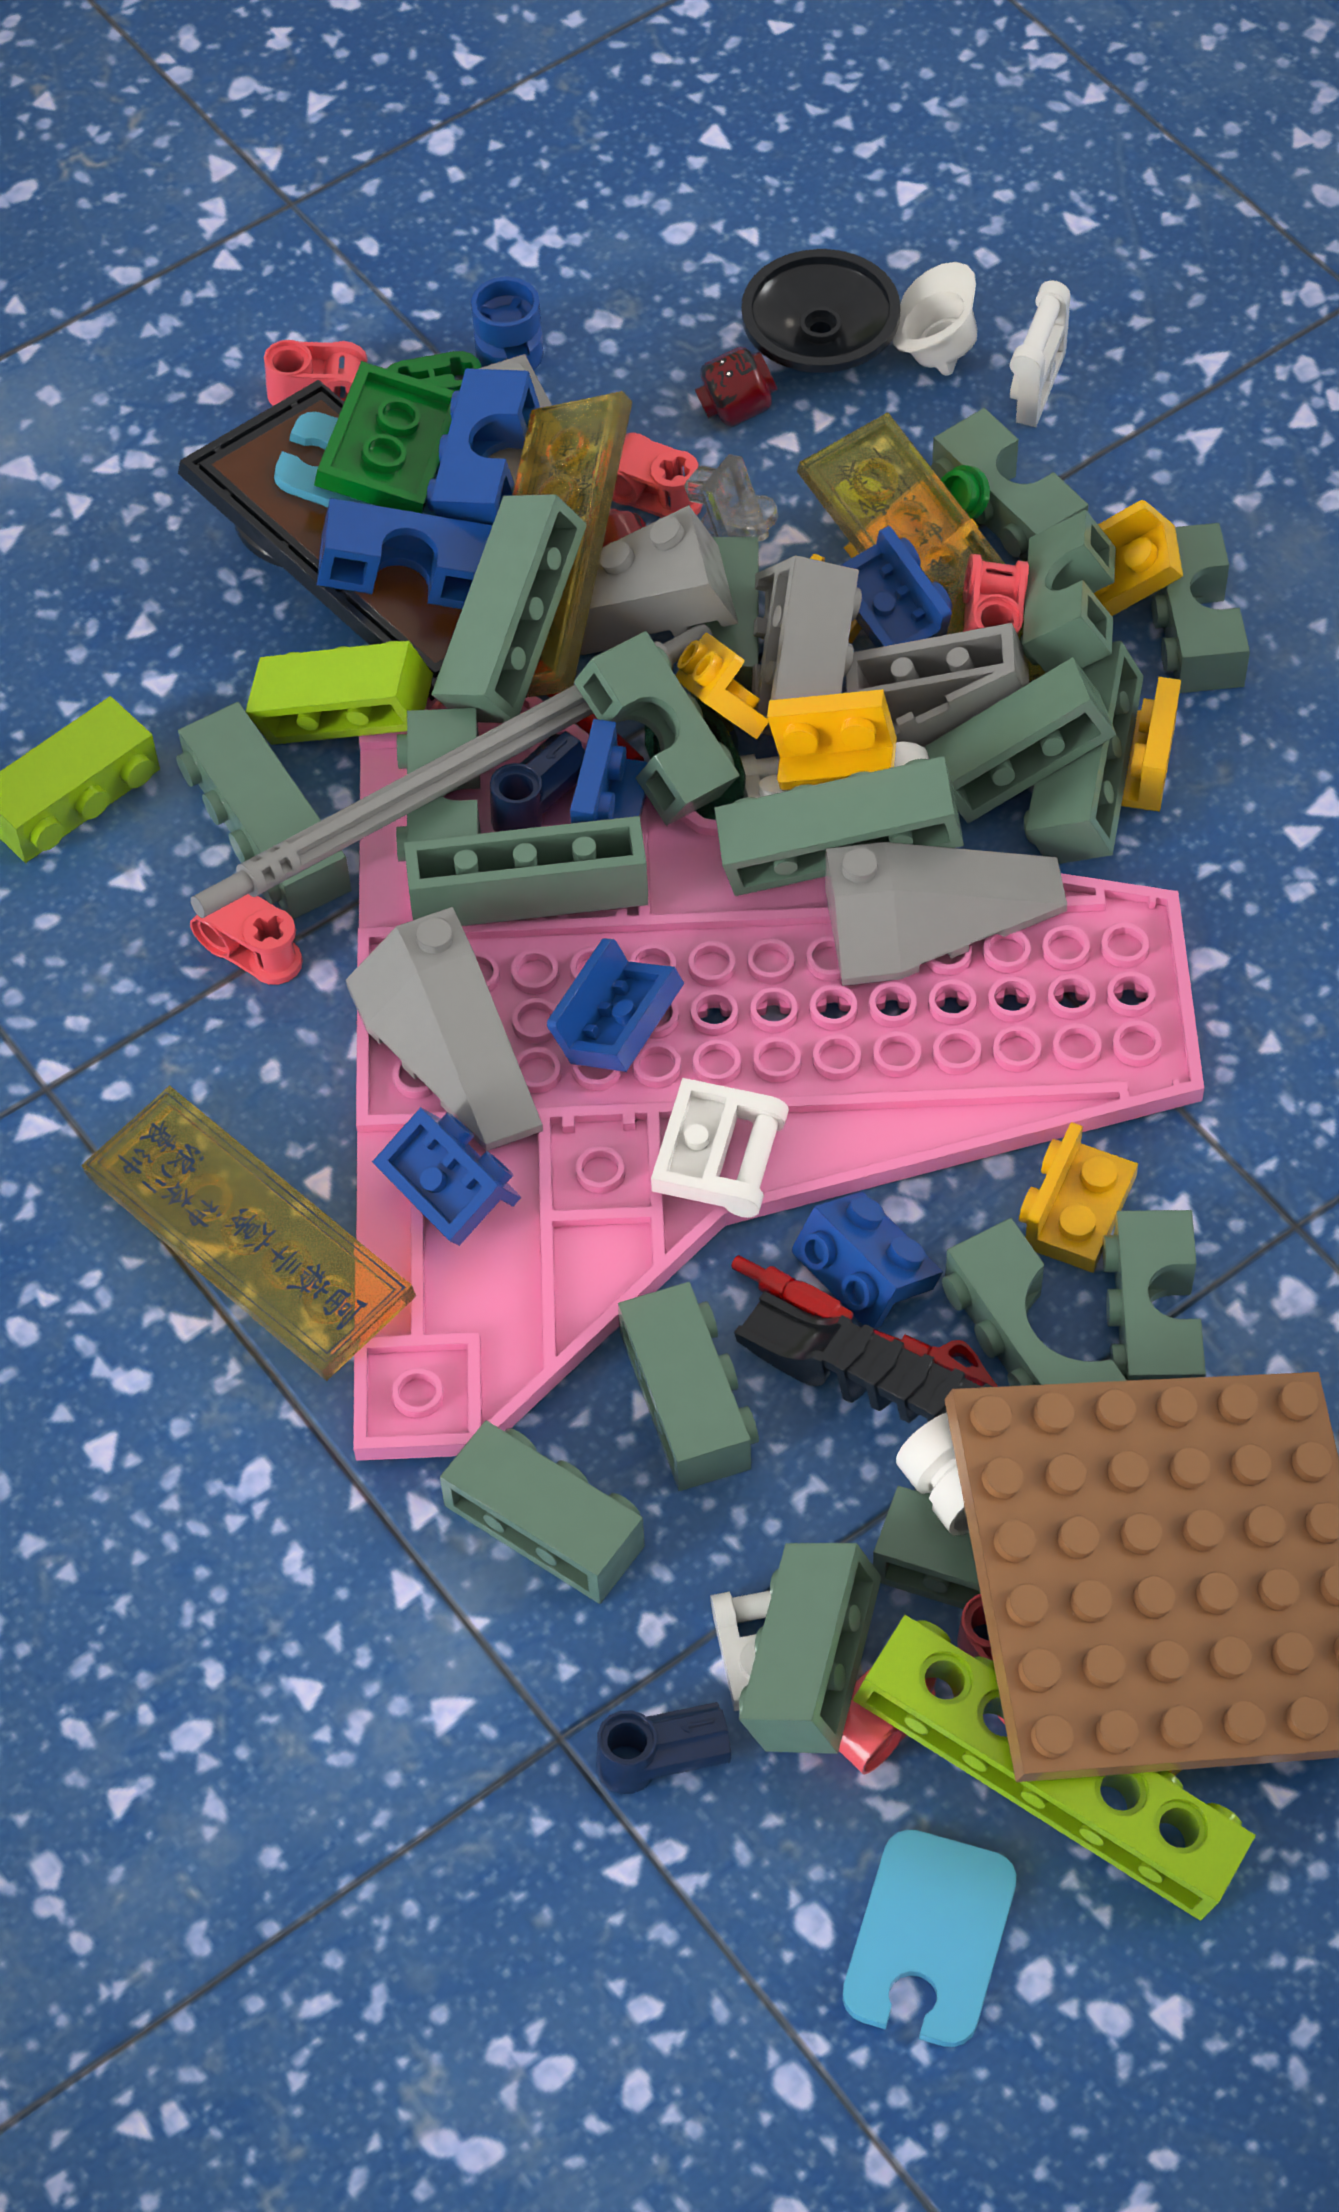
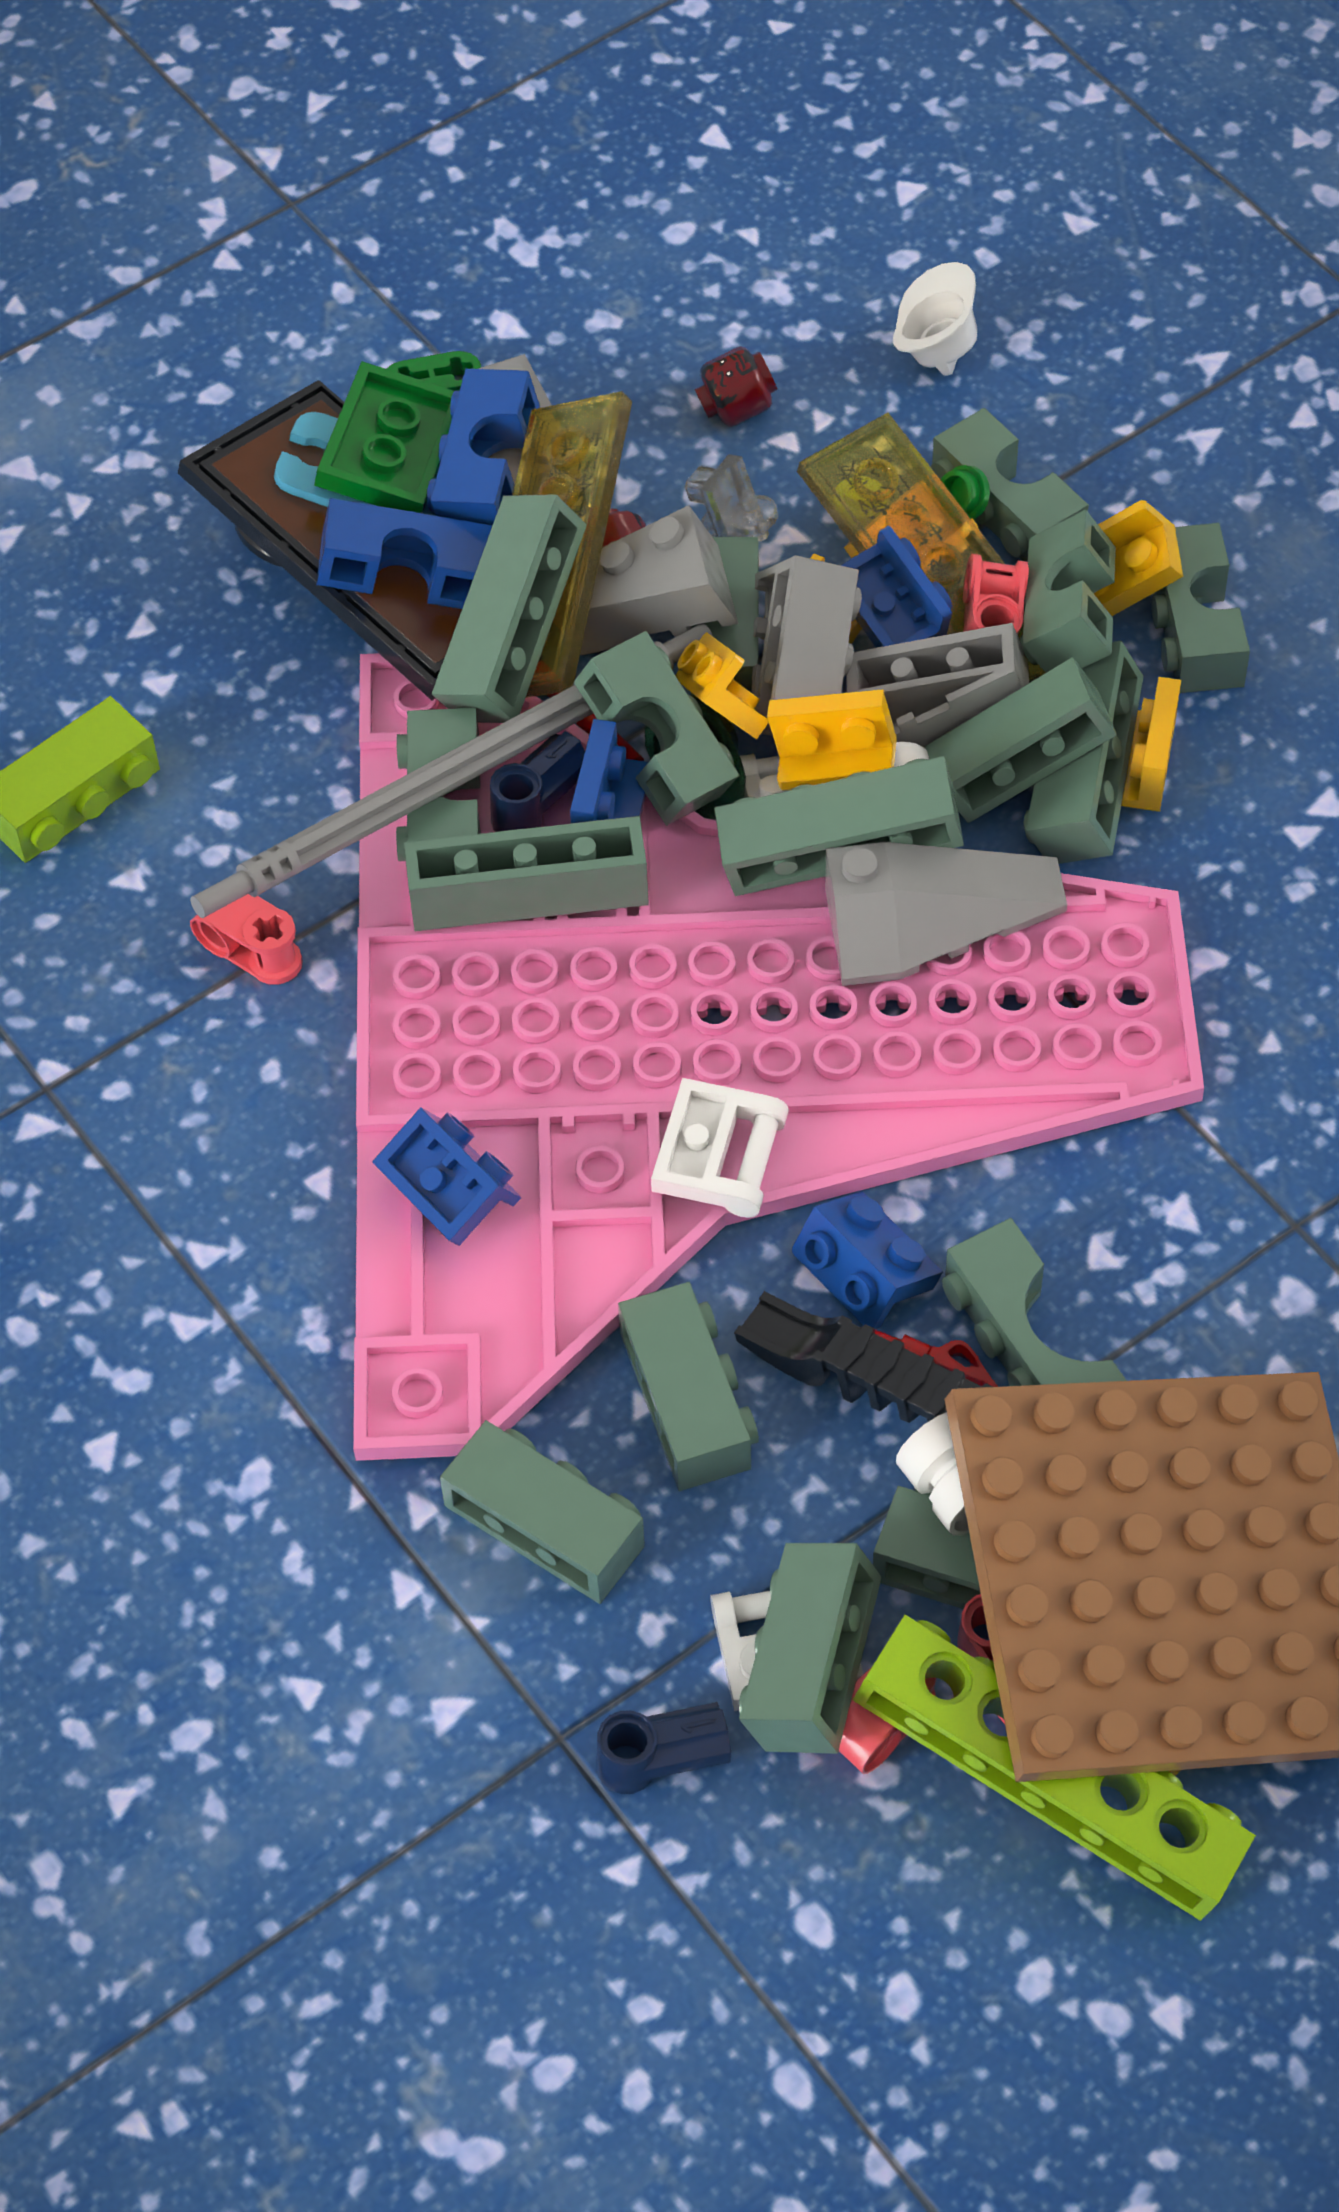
(249, 1232): clear yellow tile -> none
(256, 802): sand green brick -> none
(297, 364): coral piece -> none
(338, 692): lime brick -> none
(438, 1017): light grey wedge -> none
(507, 321): blue wheel -> none
(612, 1008): blue bracket -> none
(651, 474): coral piece -> none
(791, 1290): red hand -> none
(820, 310): black dish -> none
(932, 1917): medium azure piece -> none
(1042, 353): white plate -> none
(1076, 1200): yellow bracket -> none
(1152, 1260): sand green arch -> none

